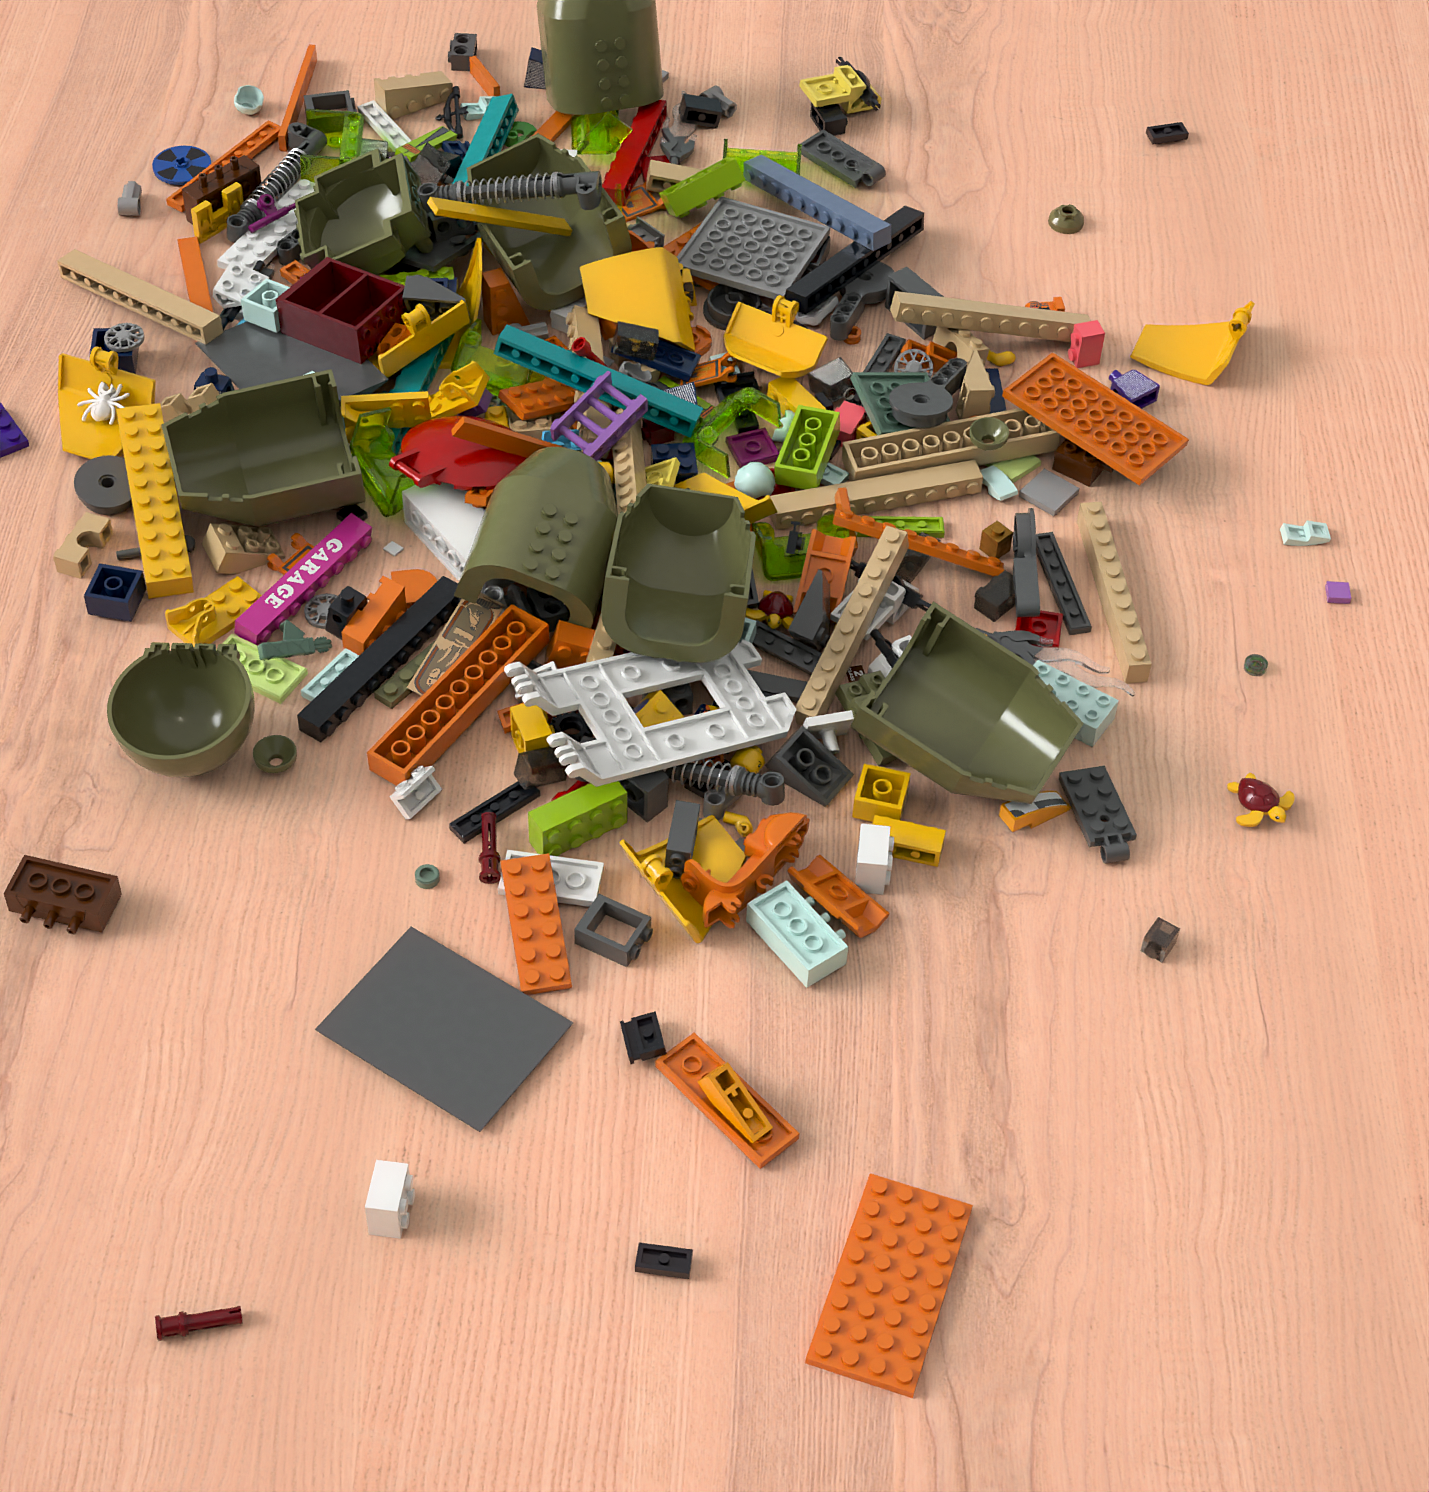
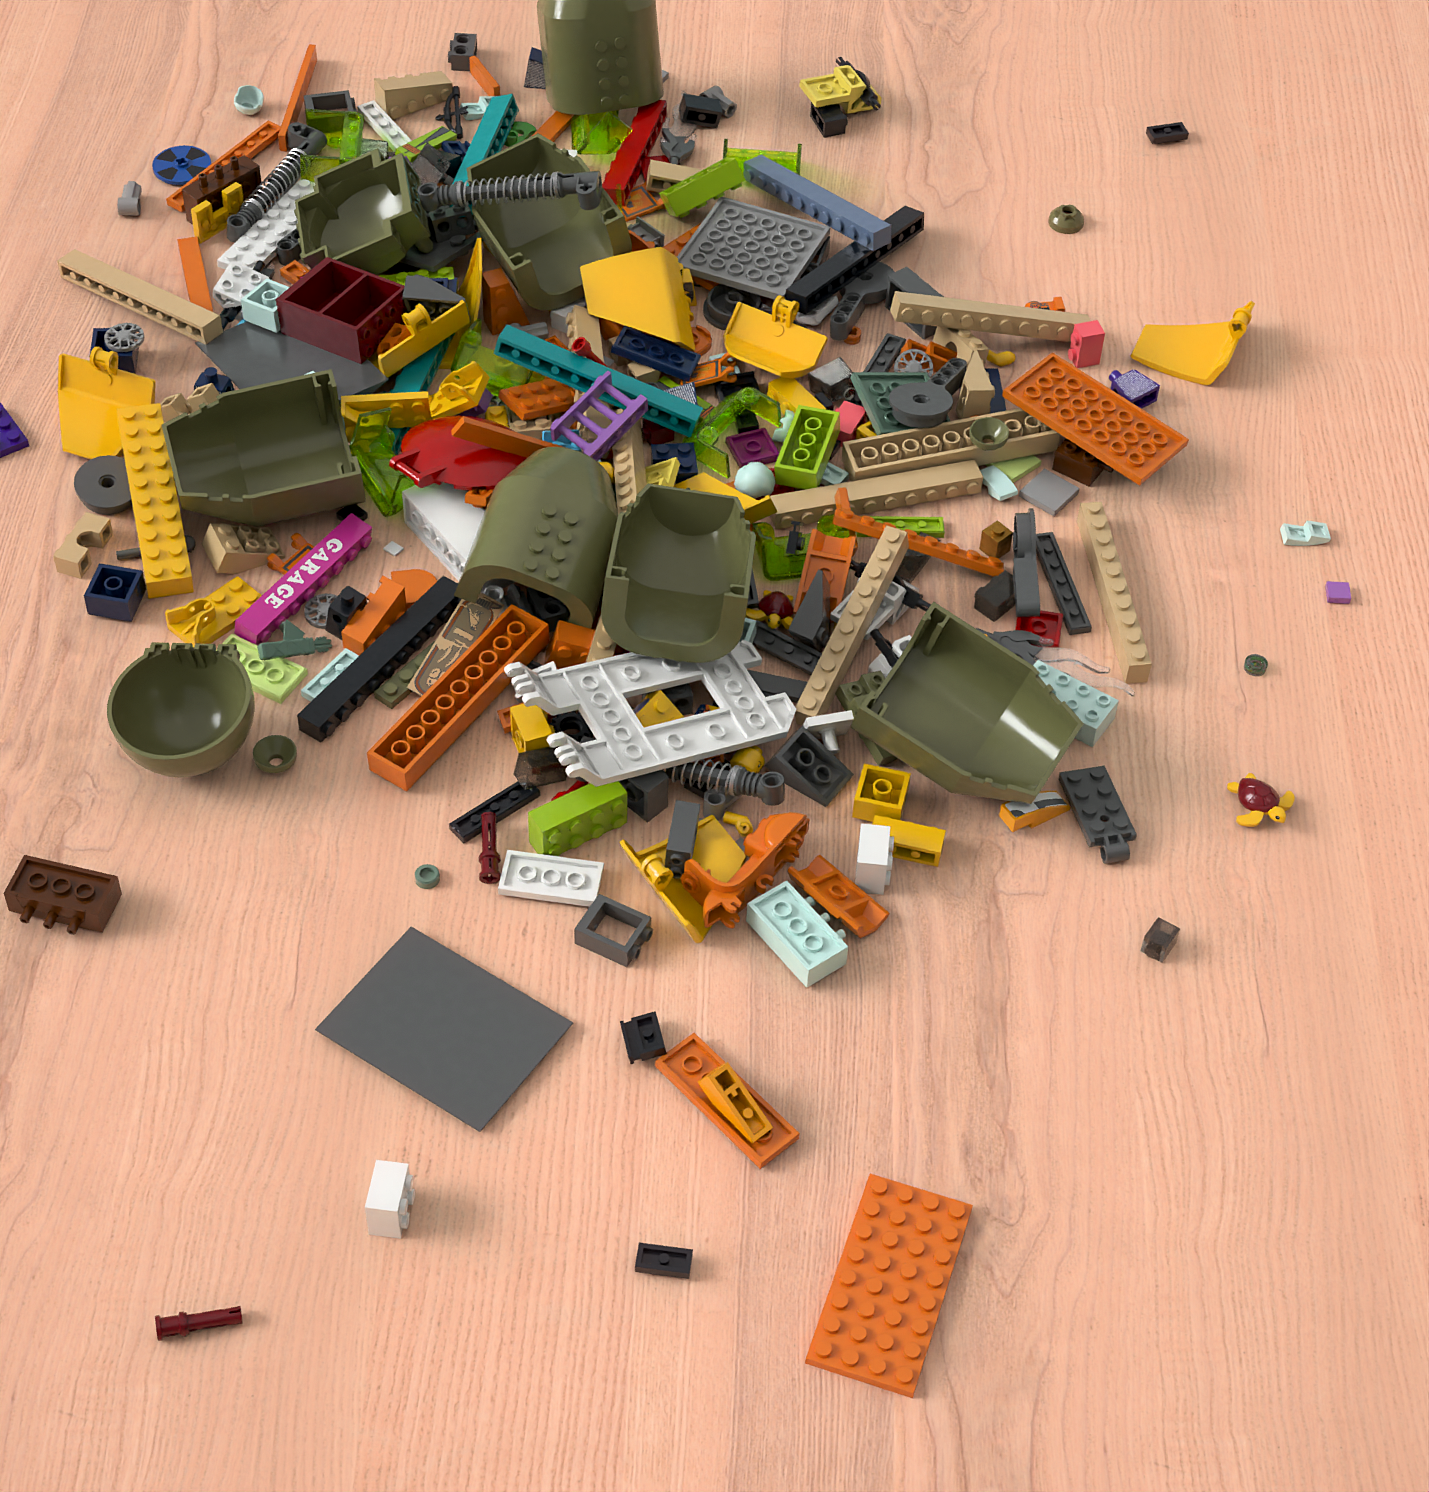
(102, 405): white animal -> none
(271, 212): magenta piece -> none
(416, 791): white bracket -> none
(499, 216): yellow tile -> none
(535, 924): orange plate -> none
(635, 340): clear smoke brick -> none
(635, 371): light grey hair -> none
(842, 159): dark grey hinge -> none
(854, 673): reddish brown sticker -> none

